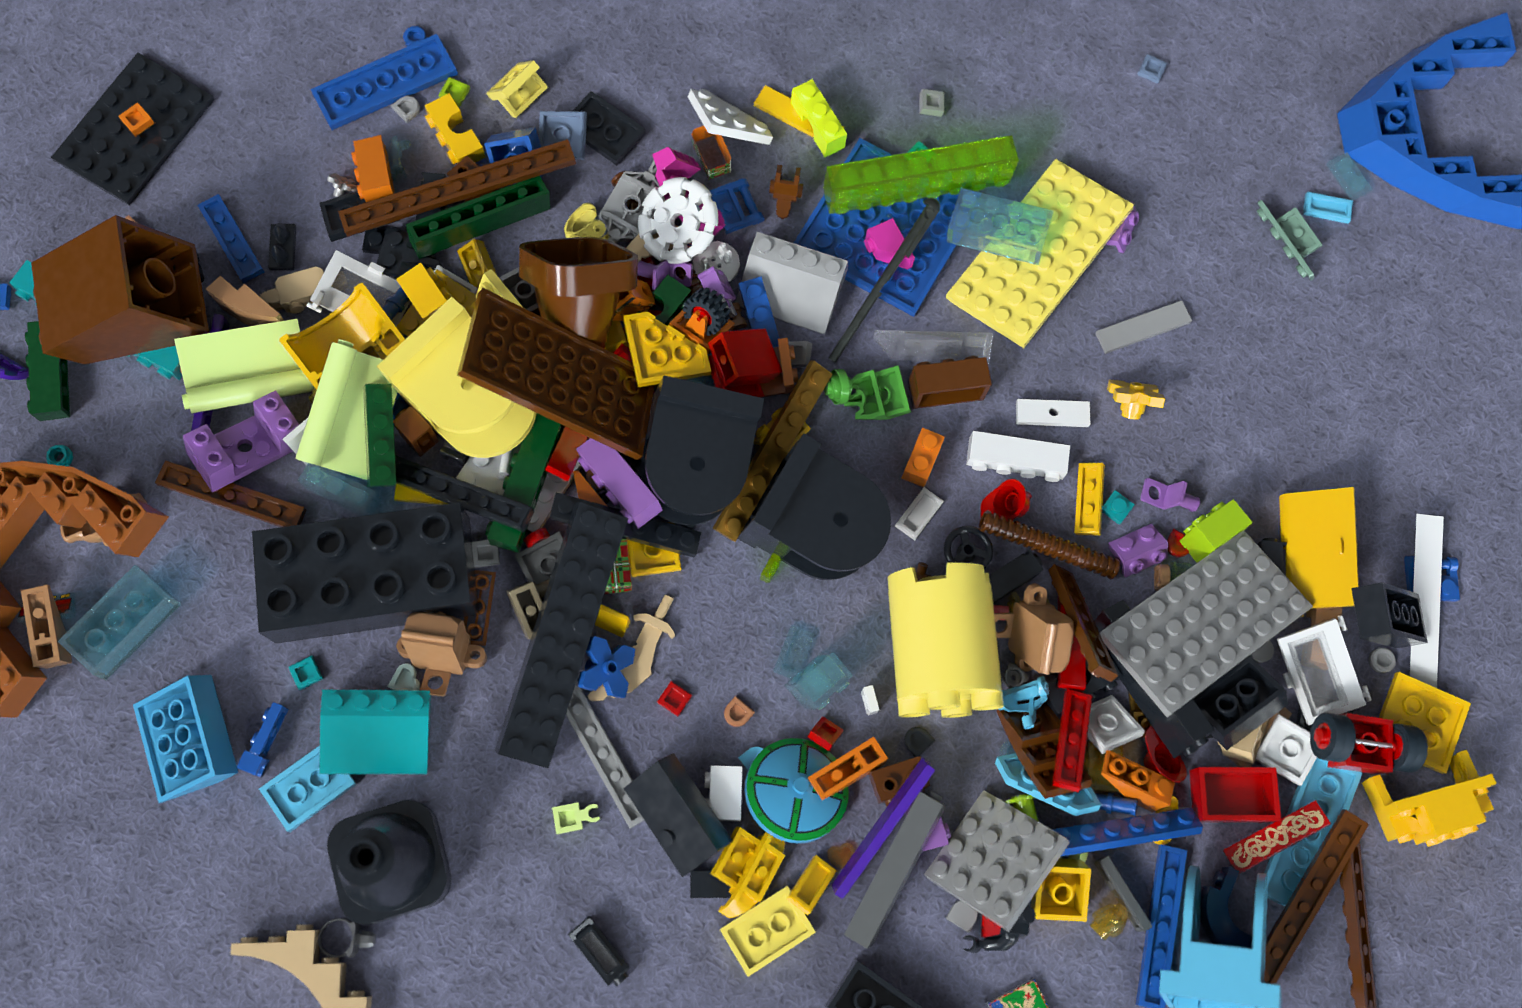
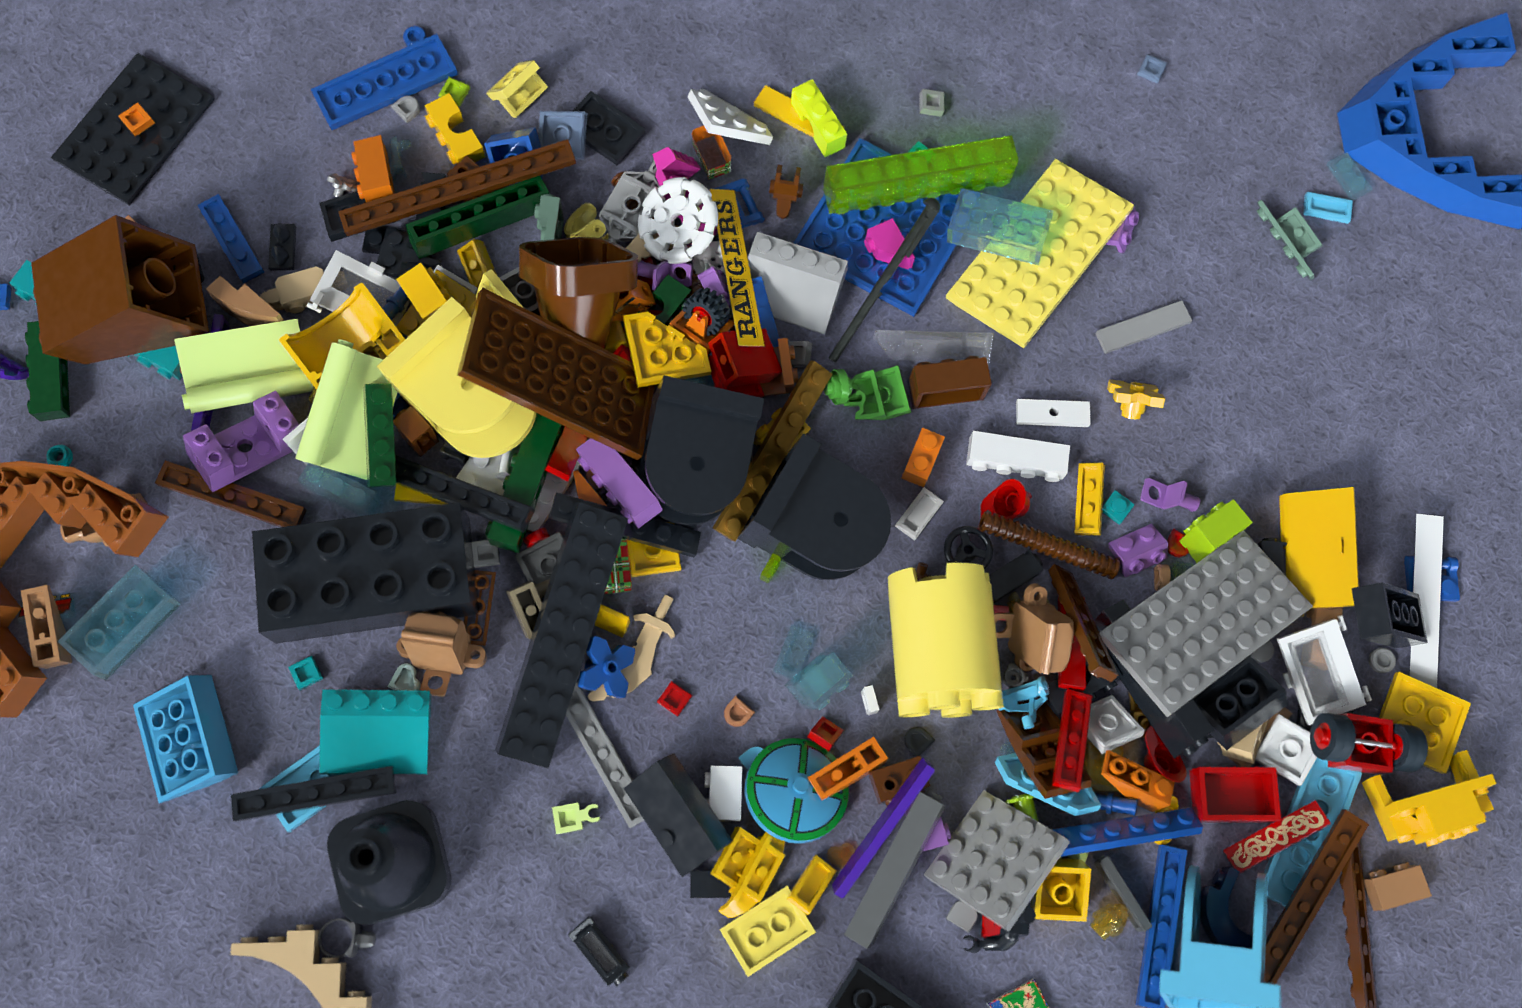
(261, 742): blue plate -> none
(313, 793): none -> black plate
(549, 217): none -> sand green plate
(737, 269): none -> yellow sticker
(1396, 887): none -> medium nougat brick

